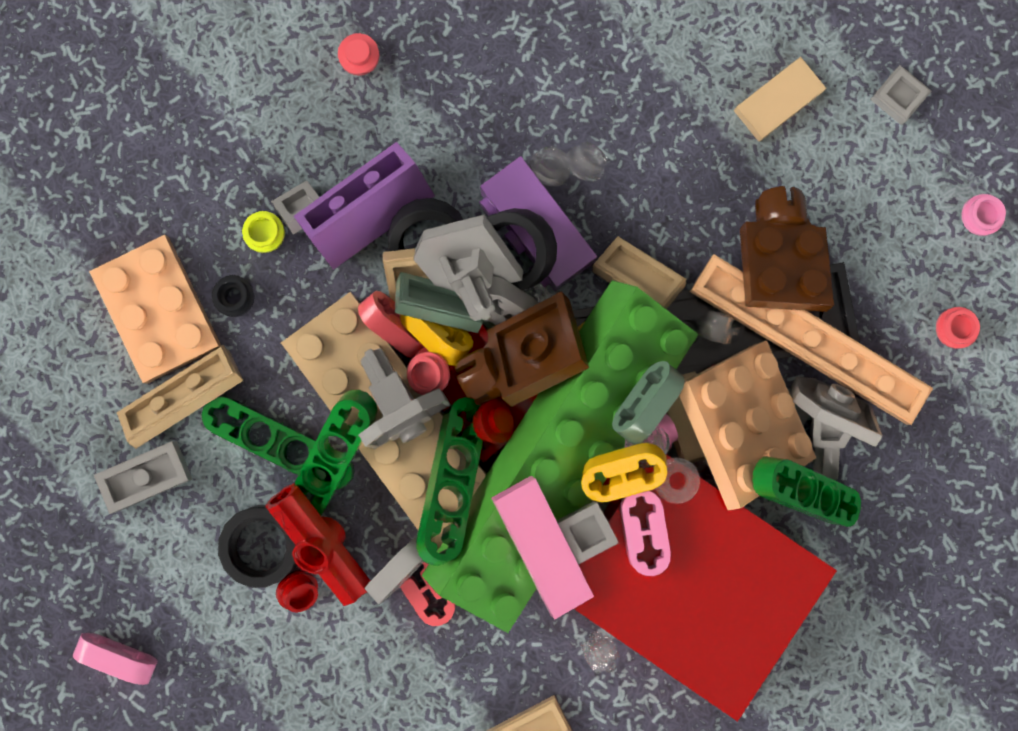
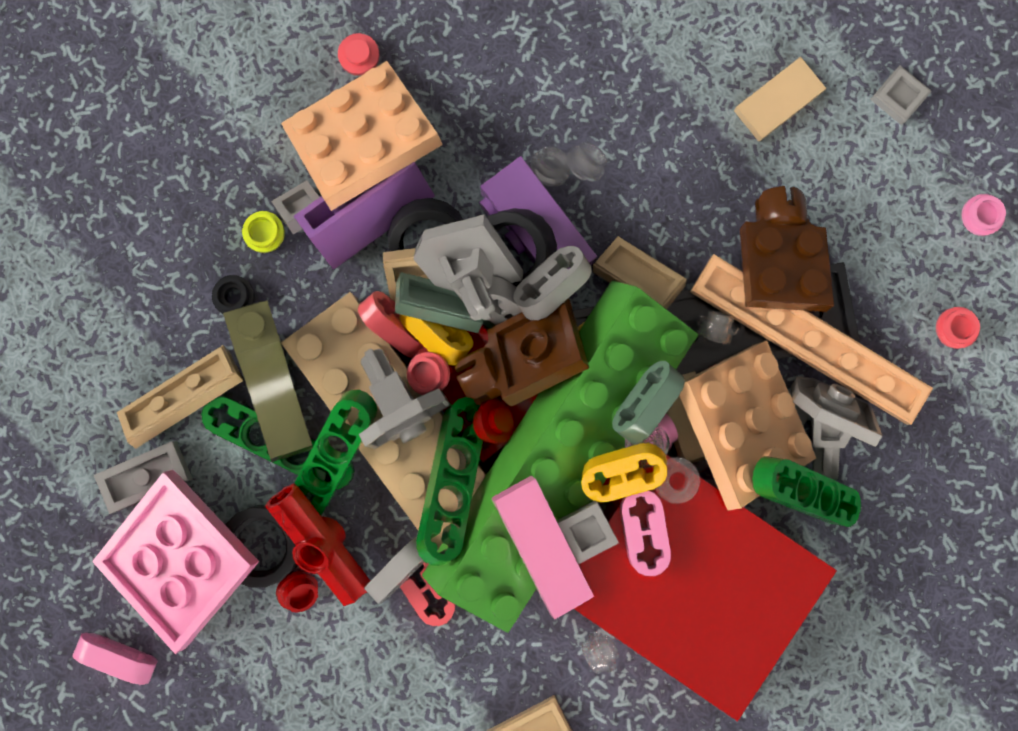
(155, 309): light nougat plate -> none
(175, 561): none -> bright pink plate
(268, 380): none -> olive arch
(360, 135): none -> light nougat plate
(552, 283): none -> light grey beam

